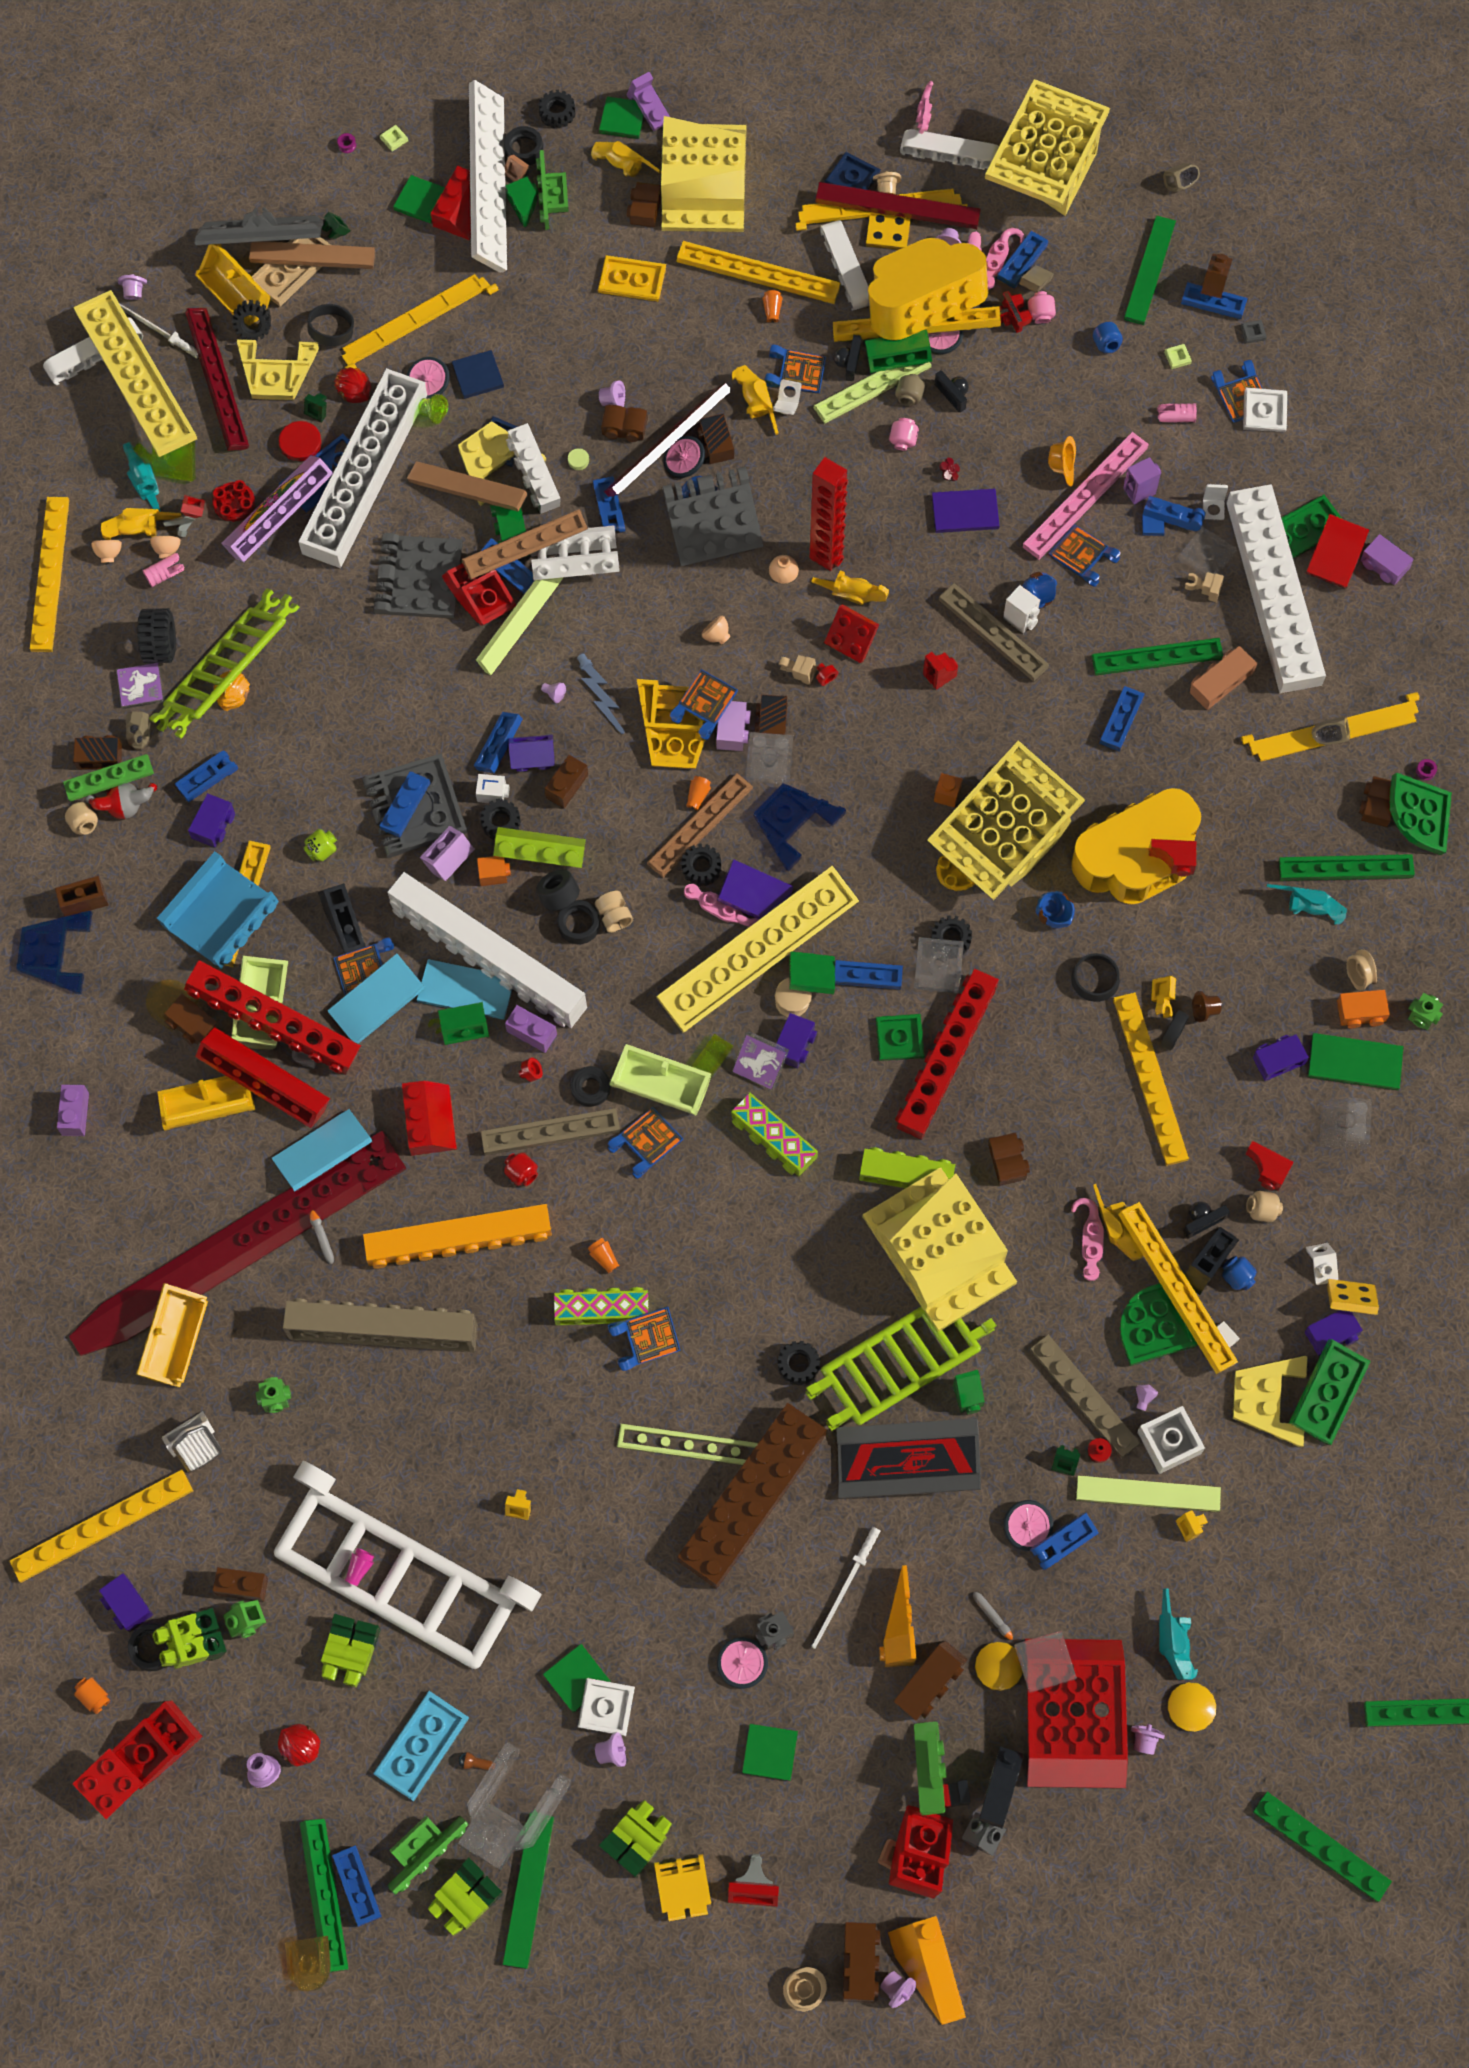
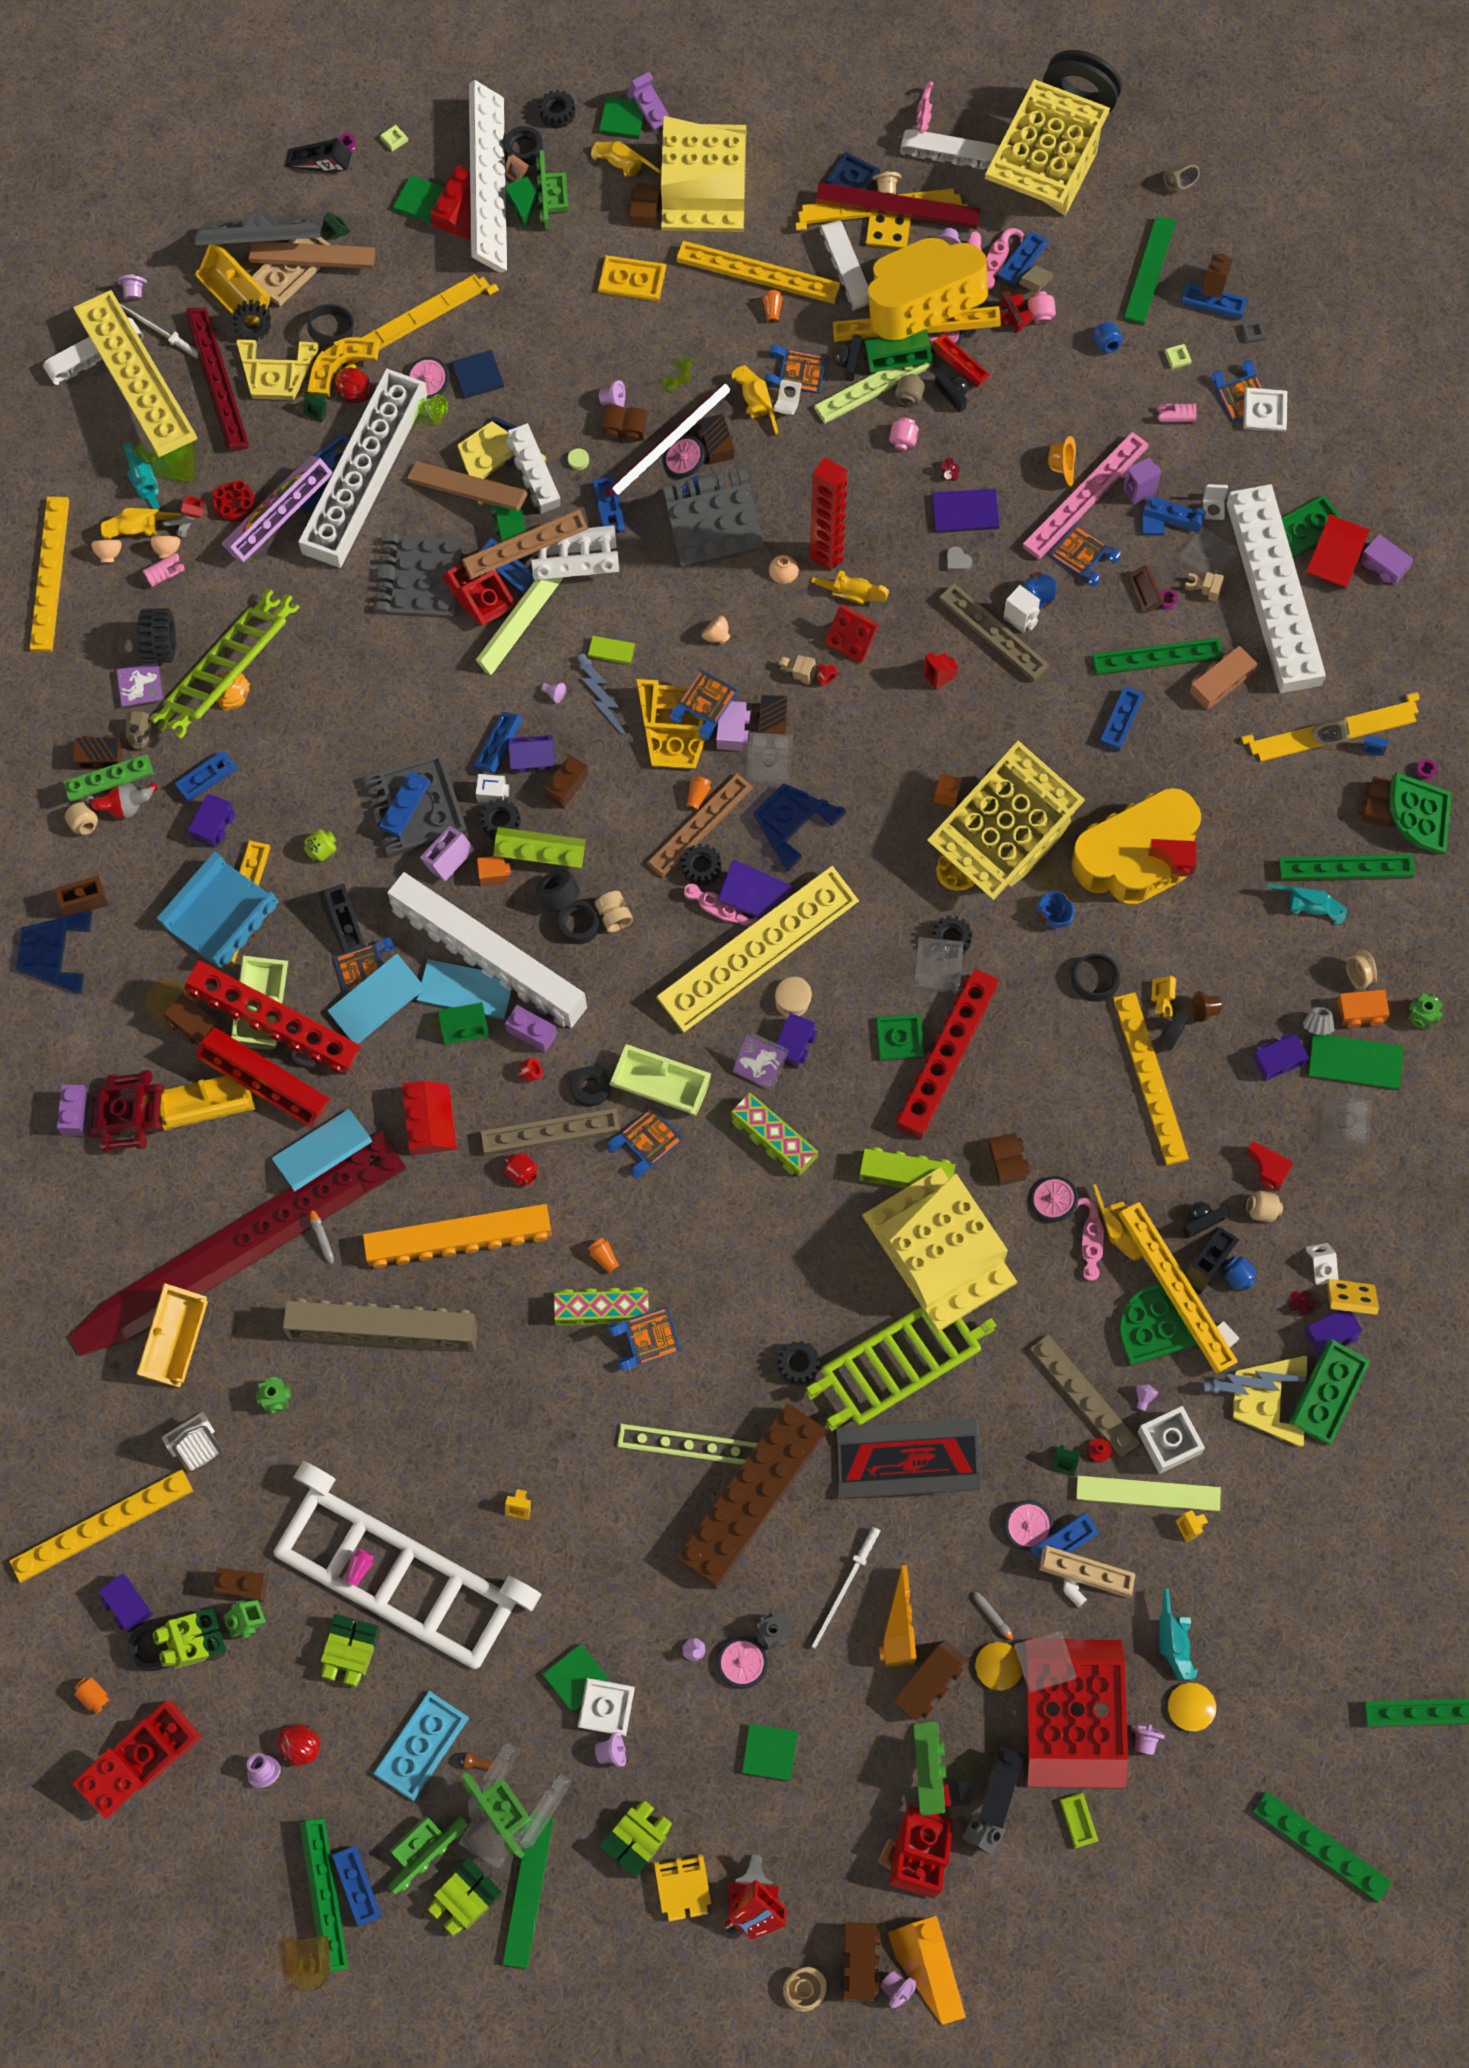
(125, 1109): none -> dark red brick
(300, 440): red tile -> none
(324, 156): none -> black slope
(341, 352): none -> yellow plate
(503, 1809): none -> bright green bracket
(611, 650): none -> lime tile
(685, 377): none -> clear neon green arm
(693, 1649): none -> lavender rock
(713, 1055): clear neon green tile -> none
(755, 1912): none -> red torso
(812, 972): green tile -> none
(868, 974): blue plate -> none
(958, 560): none -> light grey tile
(960, 360): none -> red plate
(969, 1392): green slope -> none
(1054, 1199): none -> bright pink wheel
(1071, 1589): none -> white arm
(1078, 1820): none -> lime tile
(1087, 1571): none -> tan tile
(1089, 67): none -> black tyre
(1146, 589): none -> reddish brown tile
(1168, 606): none -> magenta bush
(1238, 1382): none -> sand blue piece
(1302, 1302): none -> dark red plant
(1319, 1021): none -> light grey piece
(1375, 745): none -> blue tile

